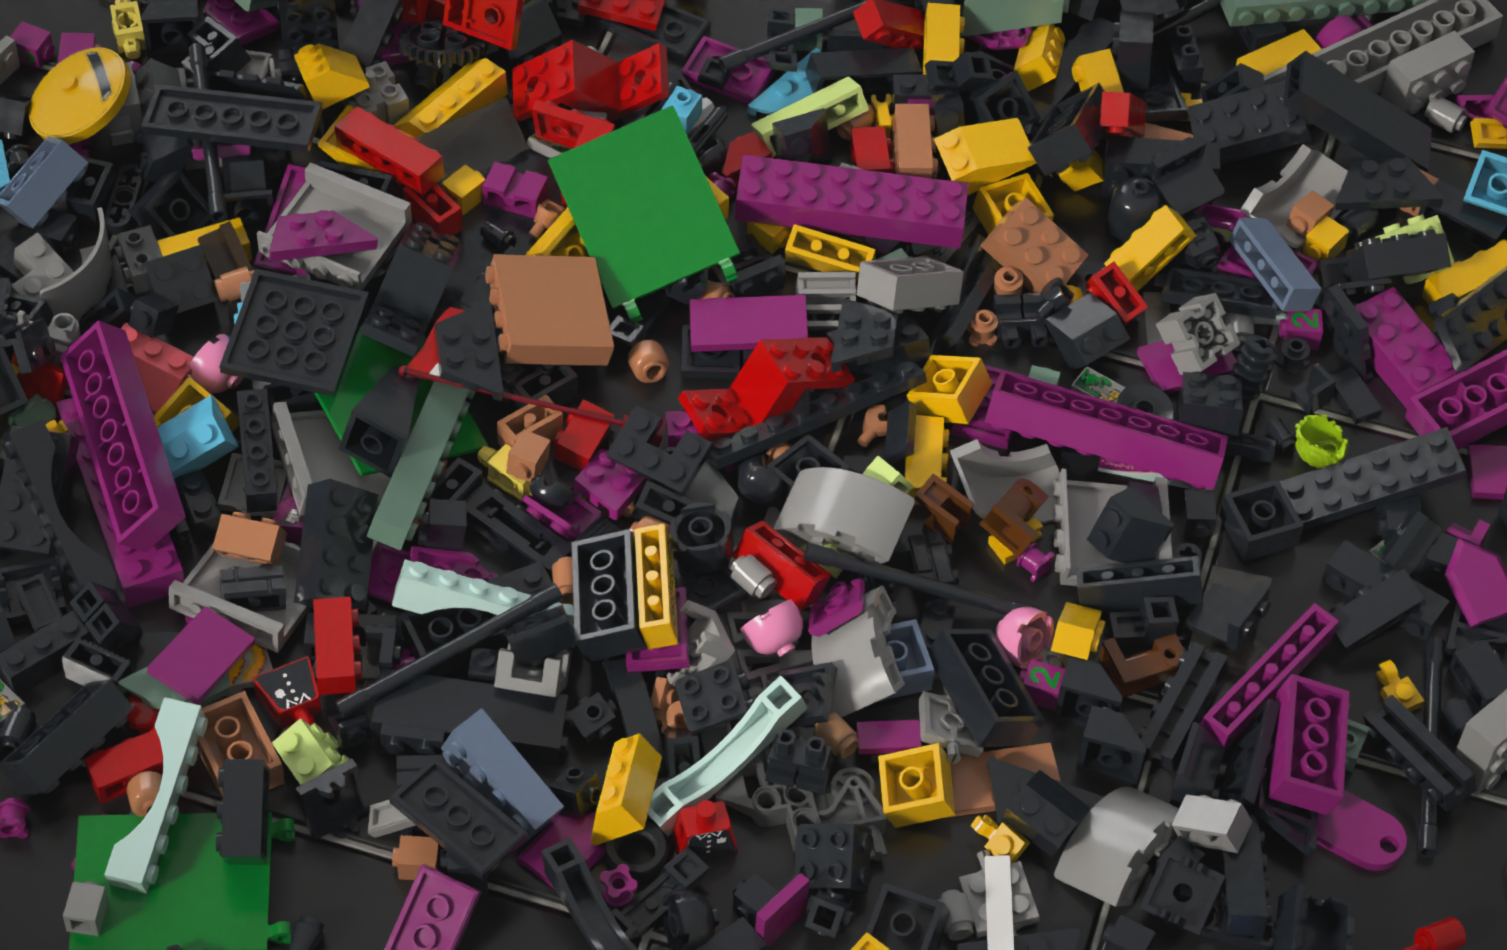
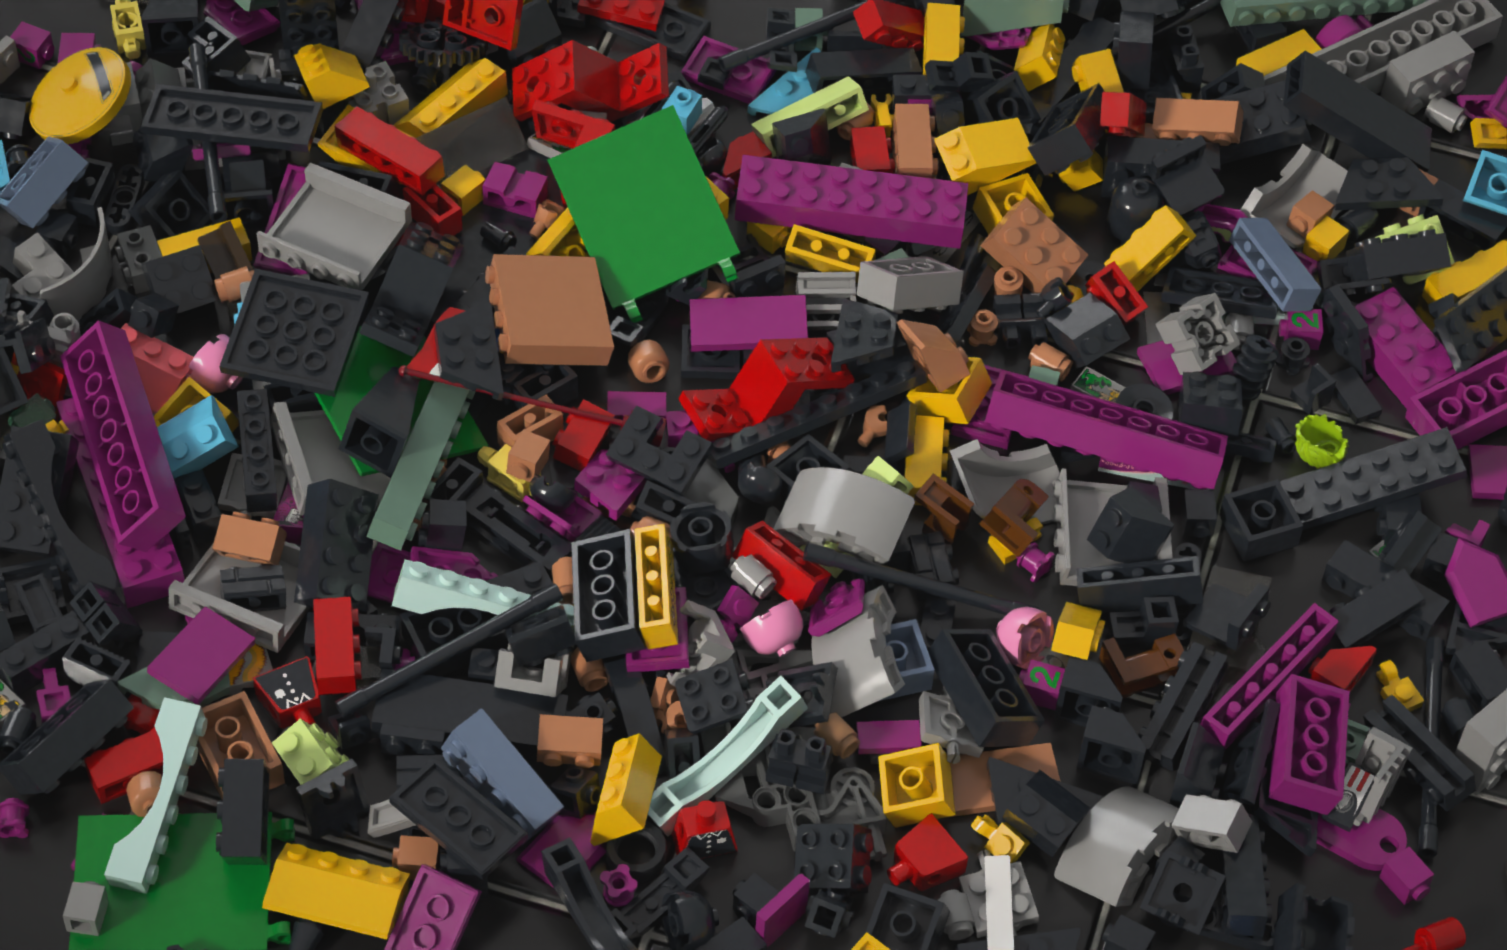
(52, 696): none -> magenta plate
(318, 235): magenta wing -> none
(337, 890): none -> yellow slope
(569, 740): none -> nougat brick
(589, 674): none -> nougat brick
(622, 403): none -> magenta tile
(736, 609): none -> magenta plate
(927, 856): none -> red torso
(935, 353): none -> nougat slope
(1051, 358): none -> nougat brick
(1184, 118): none -> nougat brick
(1343, 666): none -> red slope
(1356, 789): none -> slope
(1386, 759): none -> light grey plate
(1407, 876): none -> magenta brick

